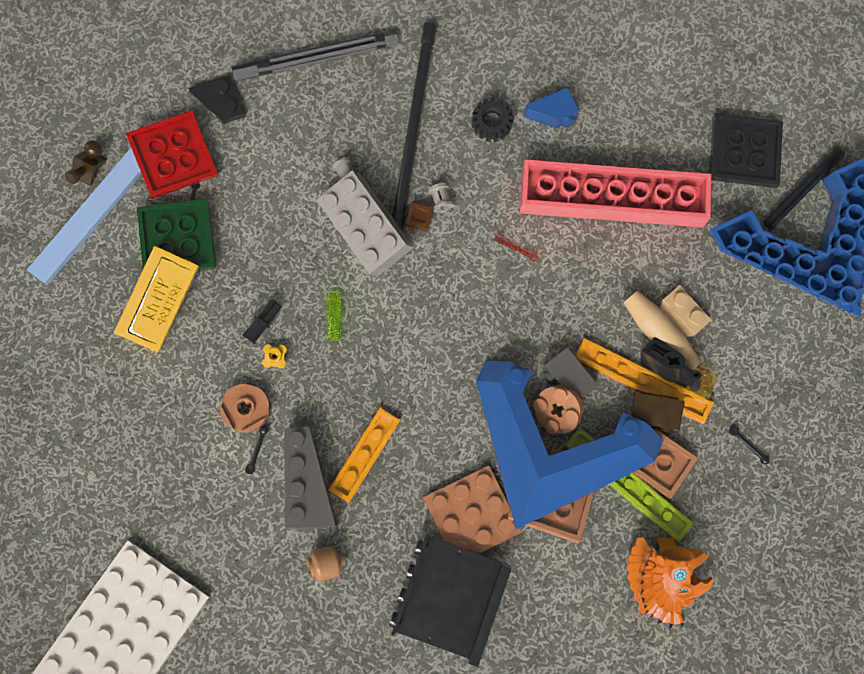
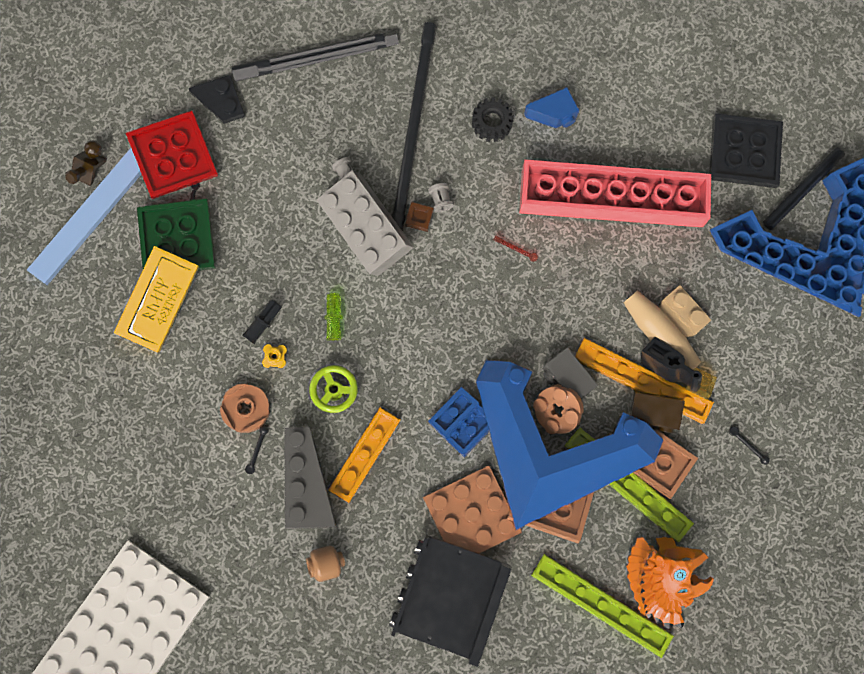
(326, 372): none -> lime piece
(461, 422): none -> blue slope
(602, 605): none -> lime tile

